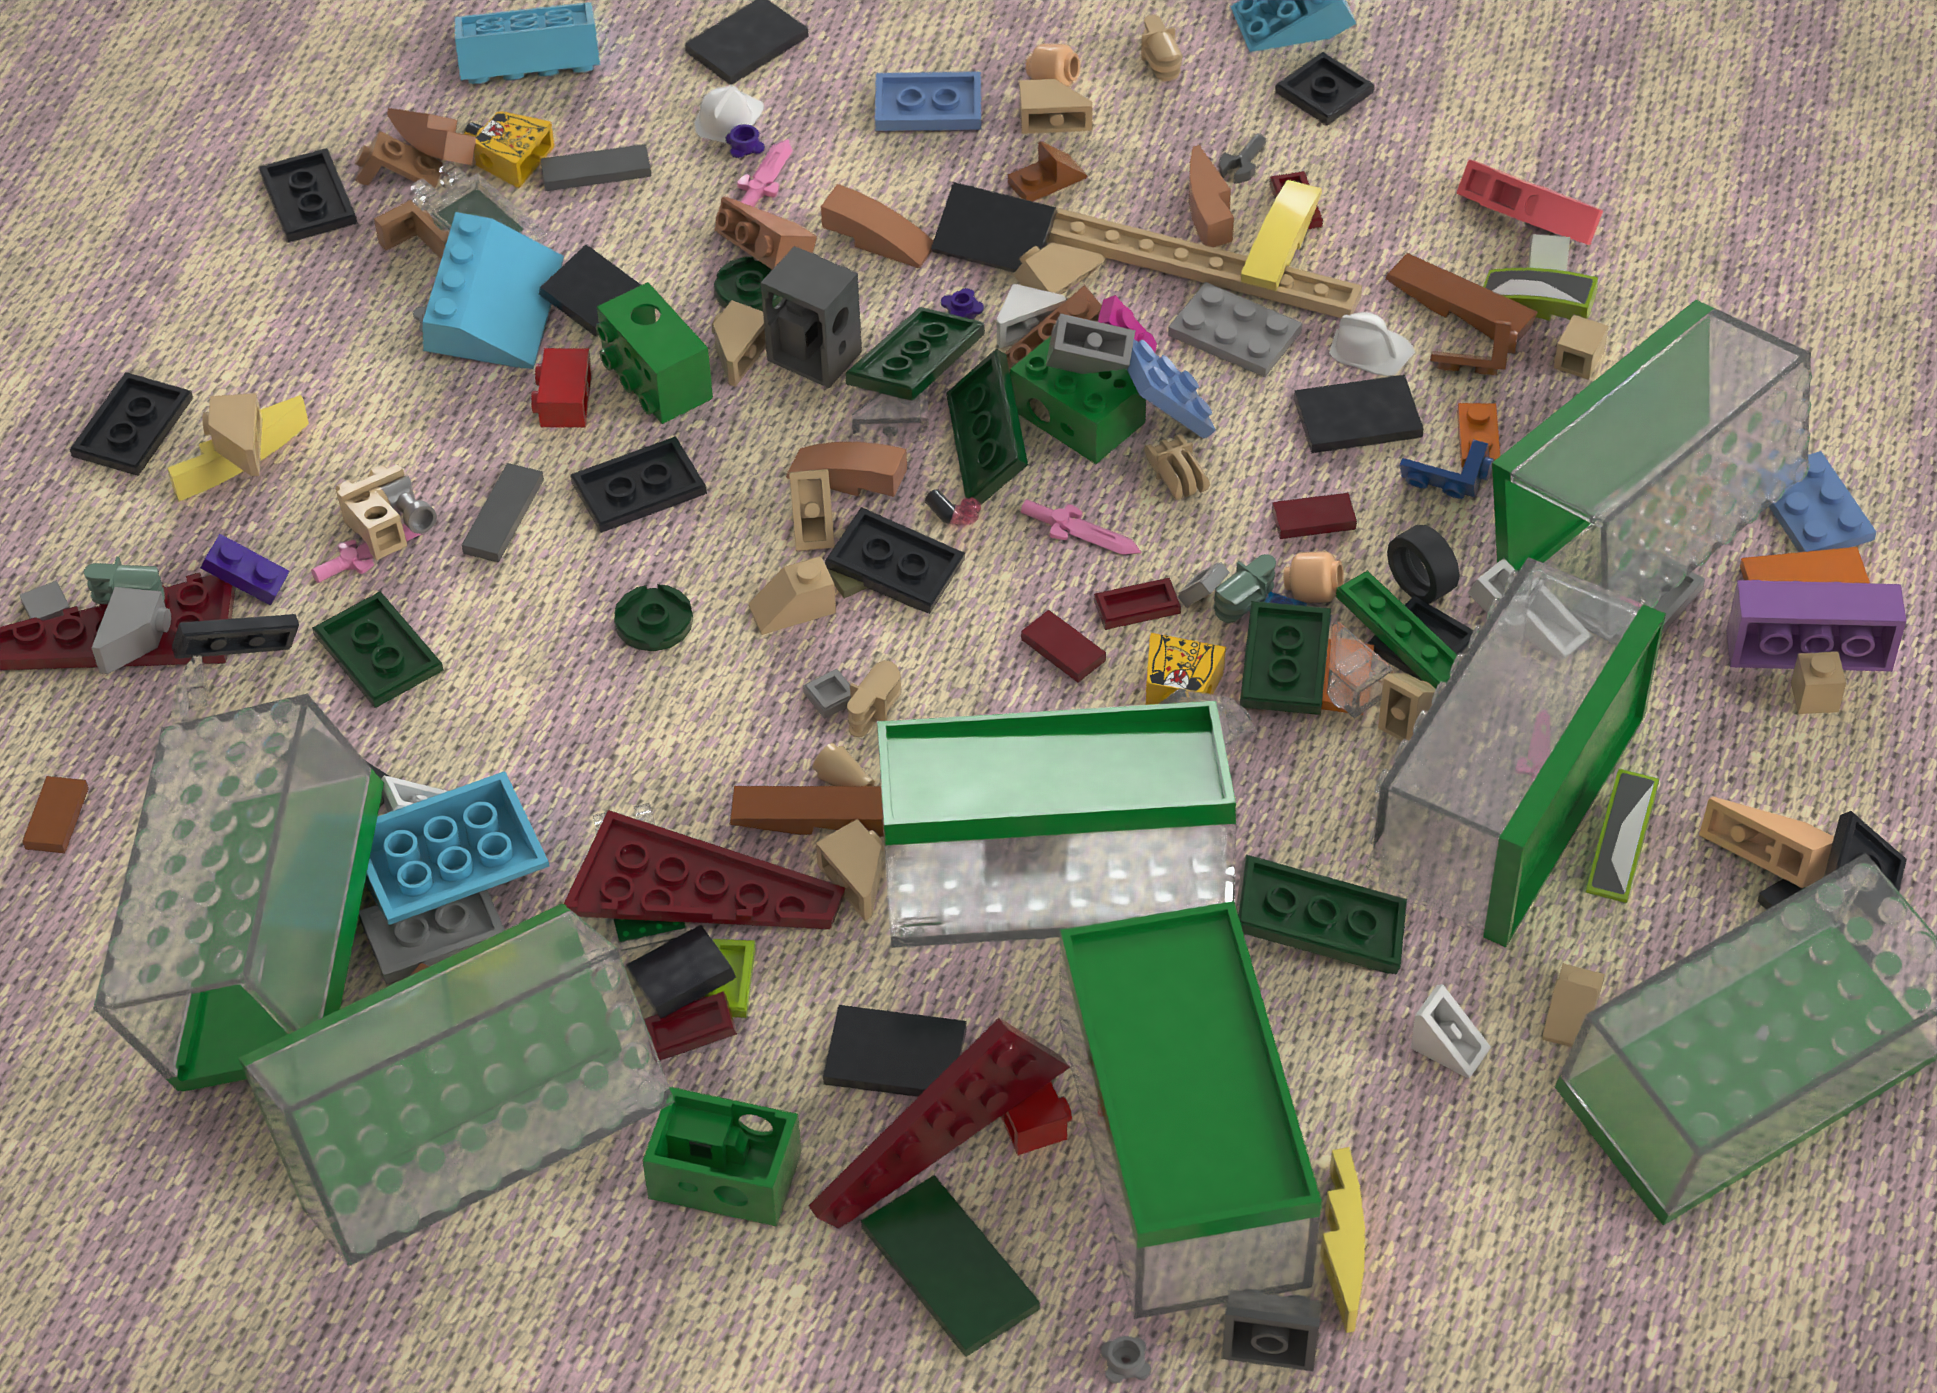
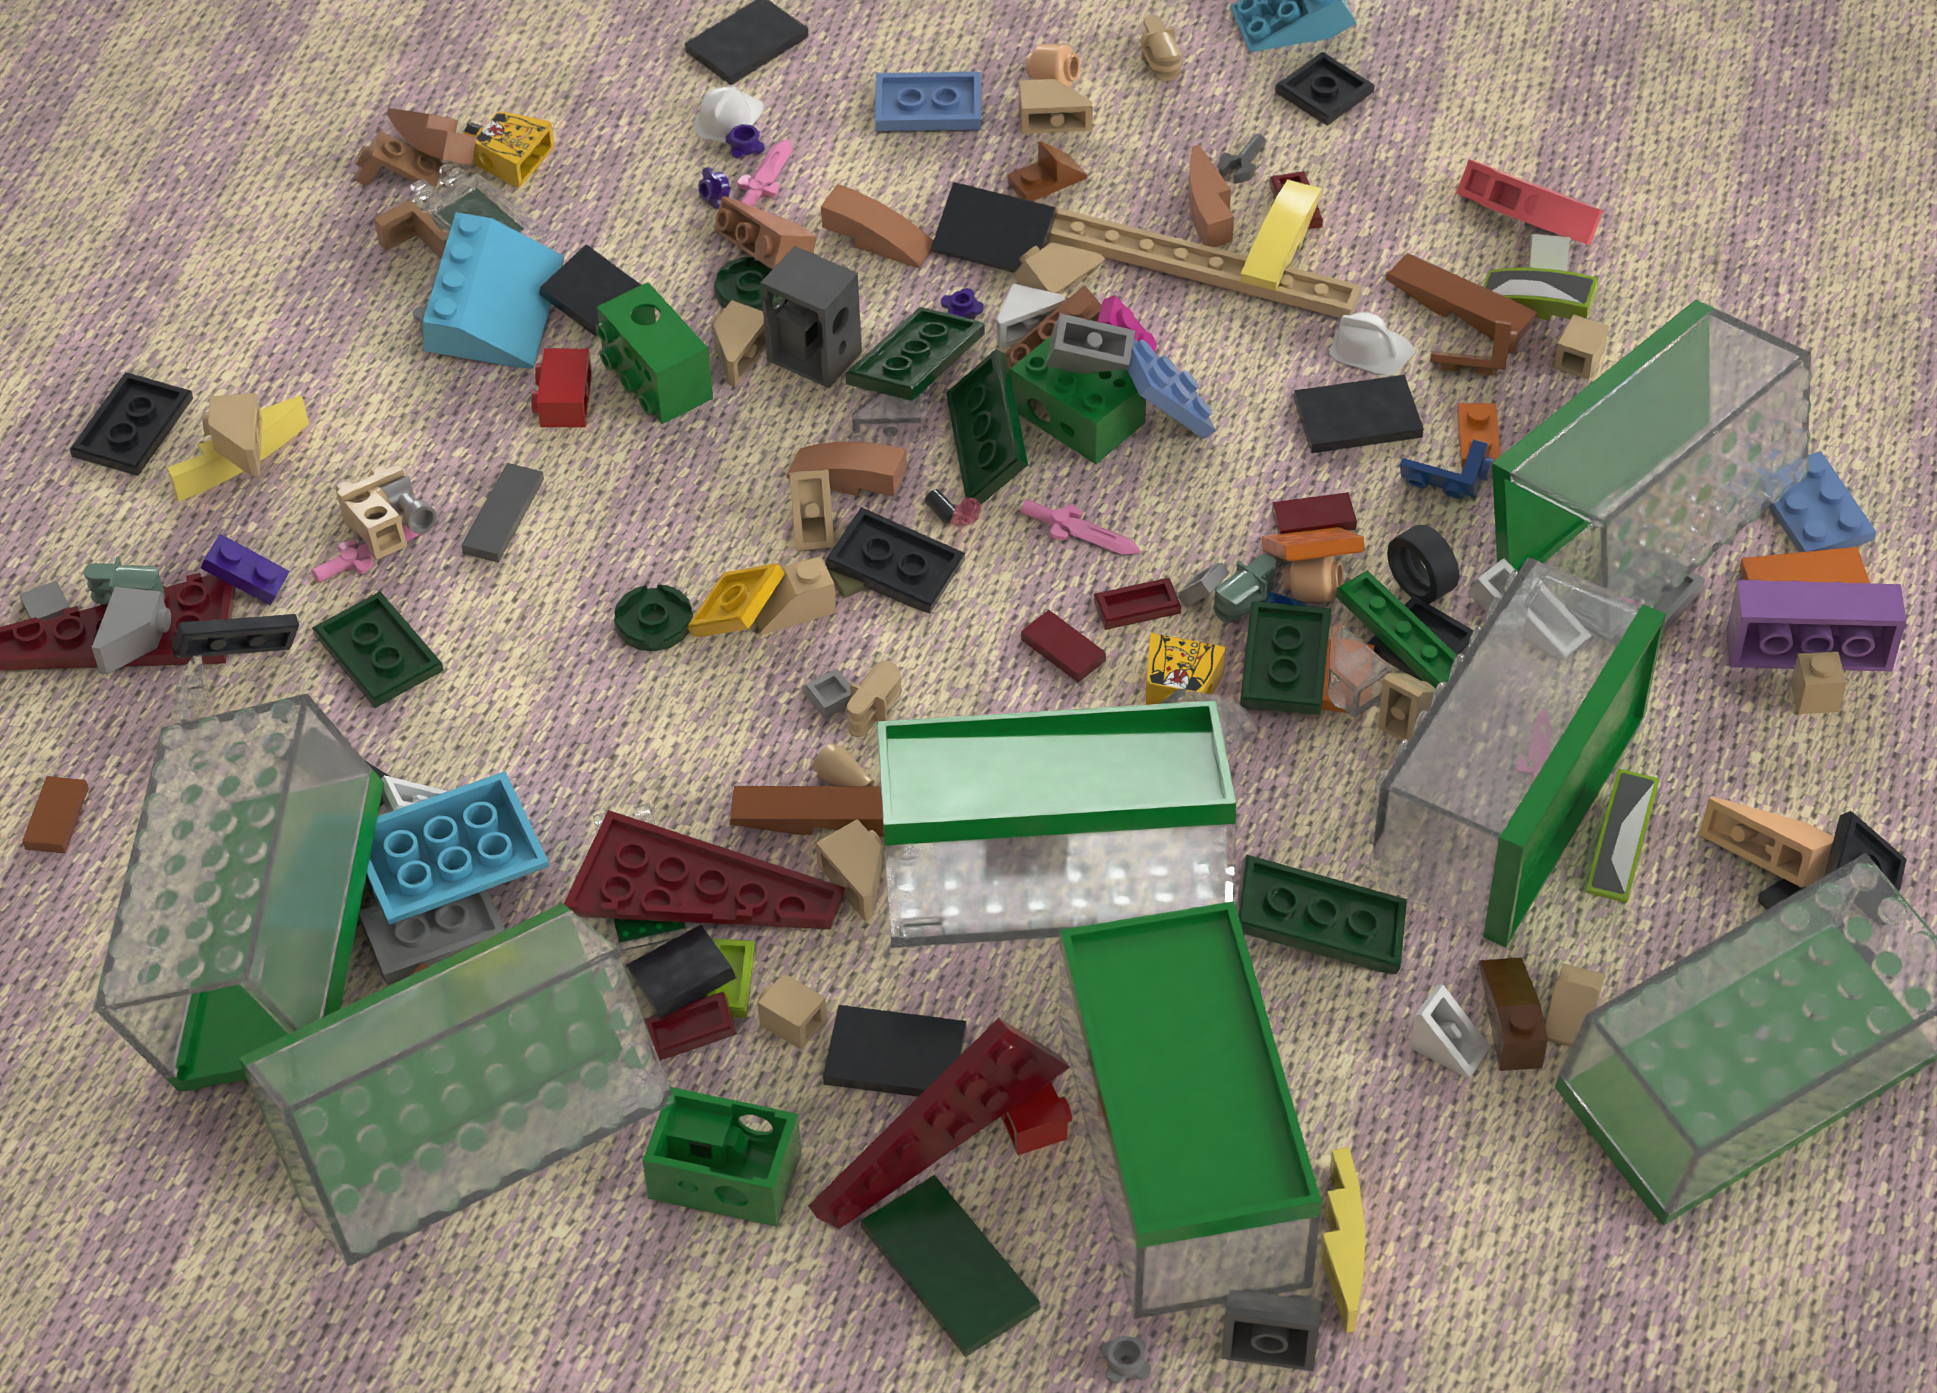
(307, 195): black tile -> none
(526, 42): medium azure slope -> none
(595, 167): dark grey tile -> none
(638, 484): black tile -> none
(713, 187): none -> dark purple plate
(736, 600): none -> yellow tile
(791, 1010): none -> tan brick
(1177, 467): tan arm -> none
(1235, 329): light grey plate -> none
(1313, 544): none -> orange tile
(1514, 1014): none -> reddish brown slope

